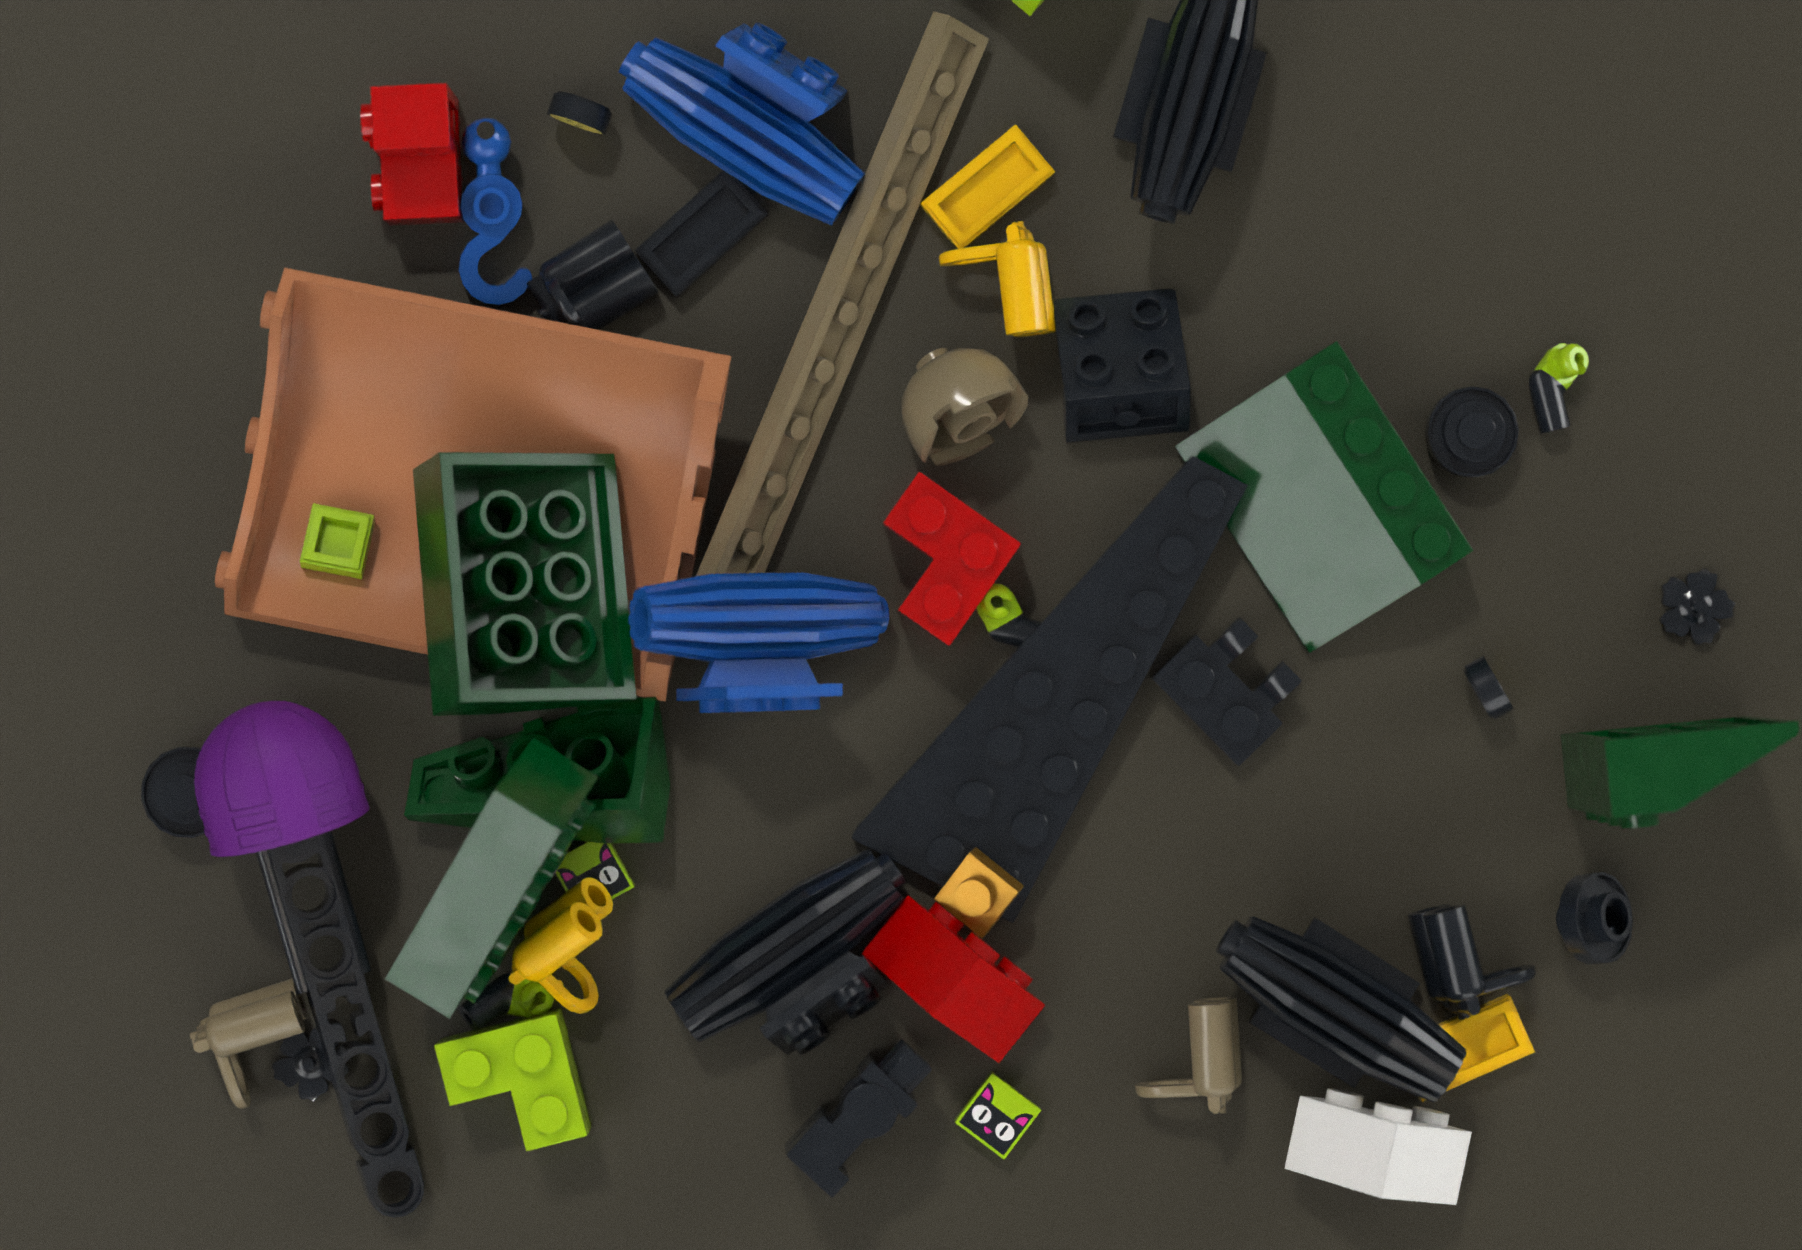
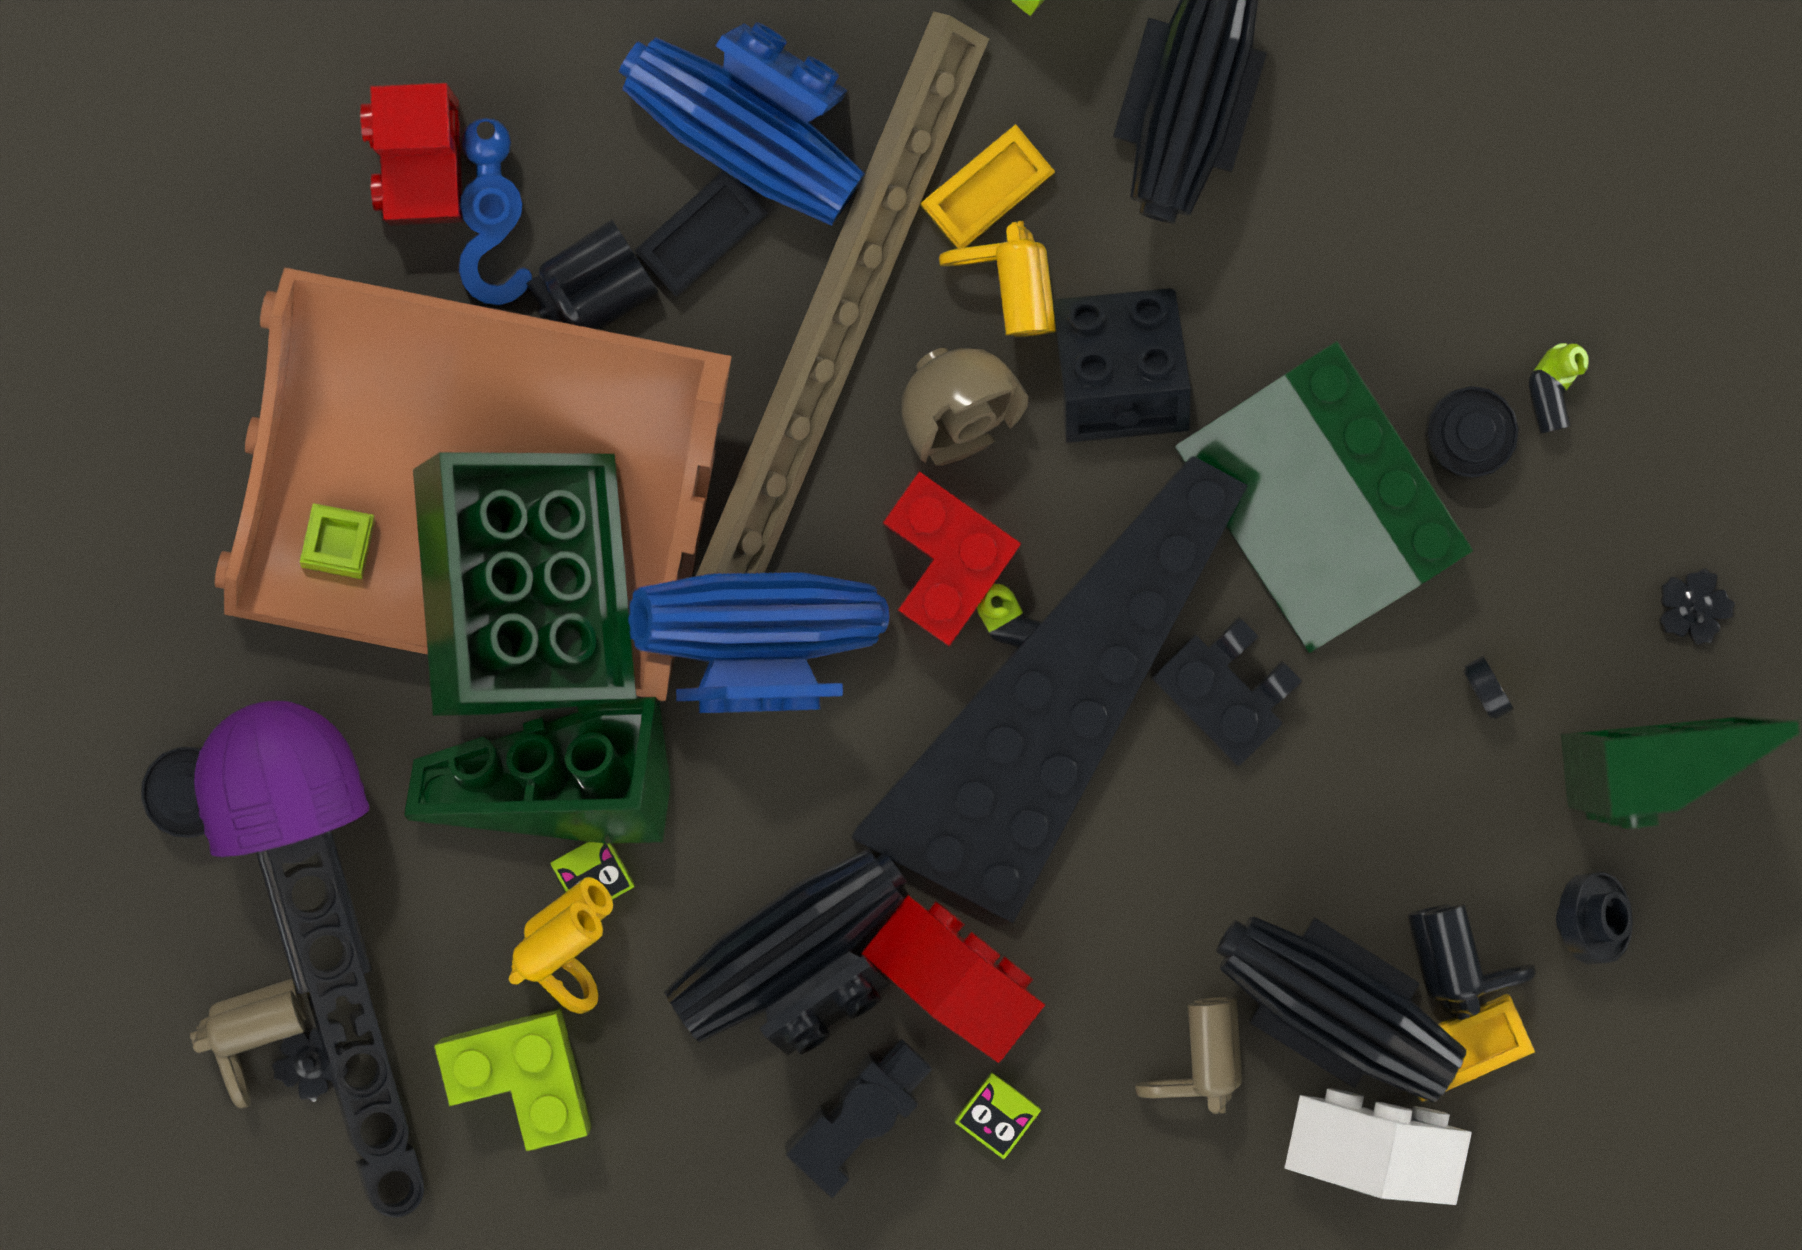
(495, 879): brick -> none
(503, 997): arm -> none
(579, 112): black tile -> none
(979, 892): pearl gold plate -> none

